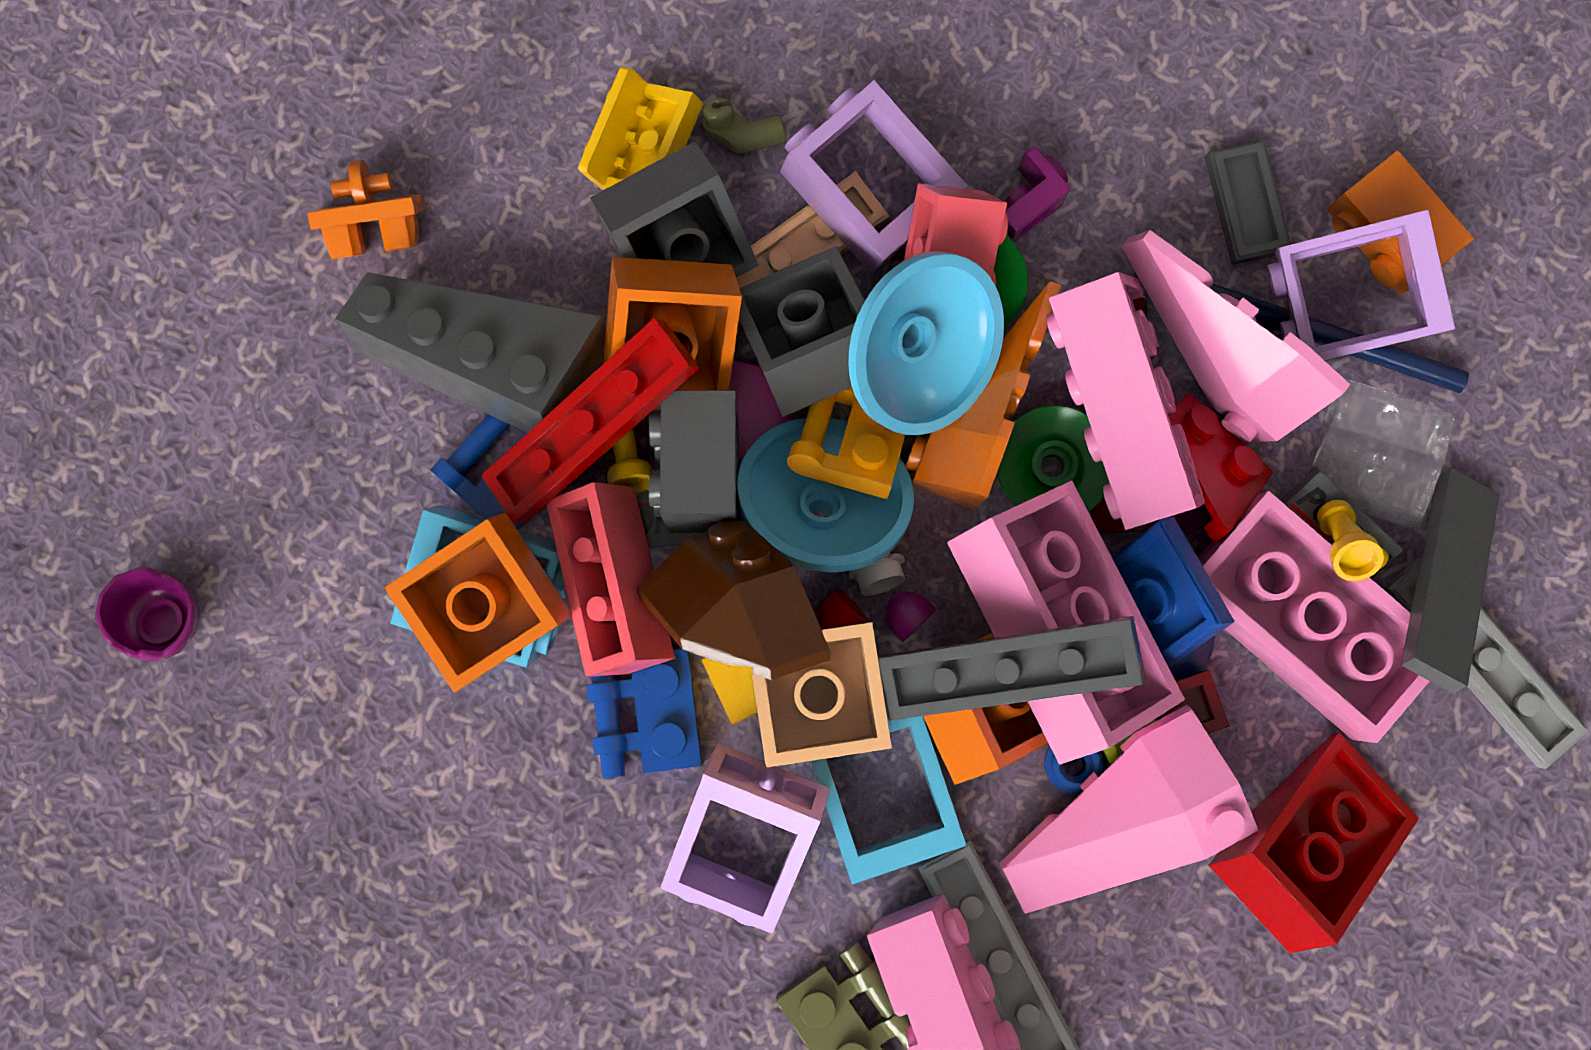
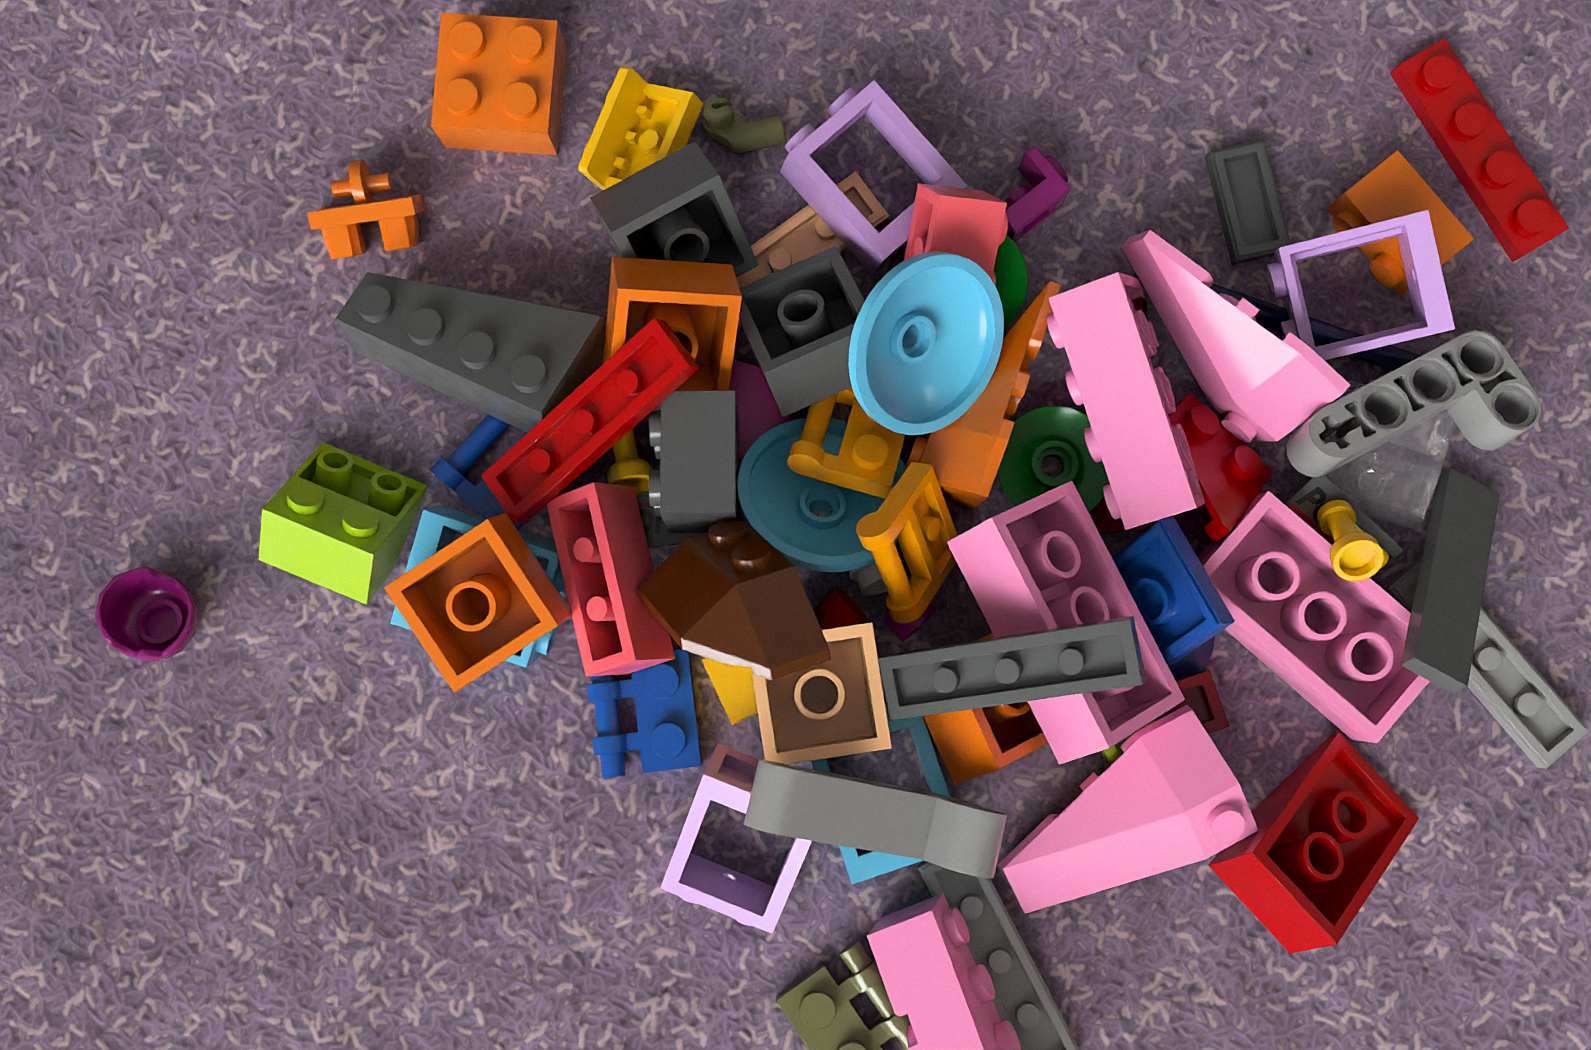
(340, 522): none -> lime slope
(499, 83): none -> orange brick
(875, 817): none -> light grey beam
(923, 526): none -> light orange plate
(1071, 783): blue plate -> none
(1467, 395): none -> light grey beam
(1478, 150): none -> red plate

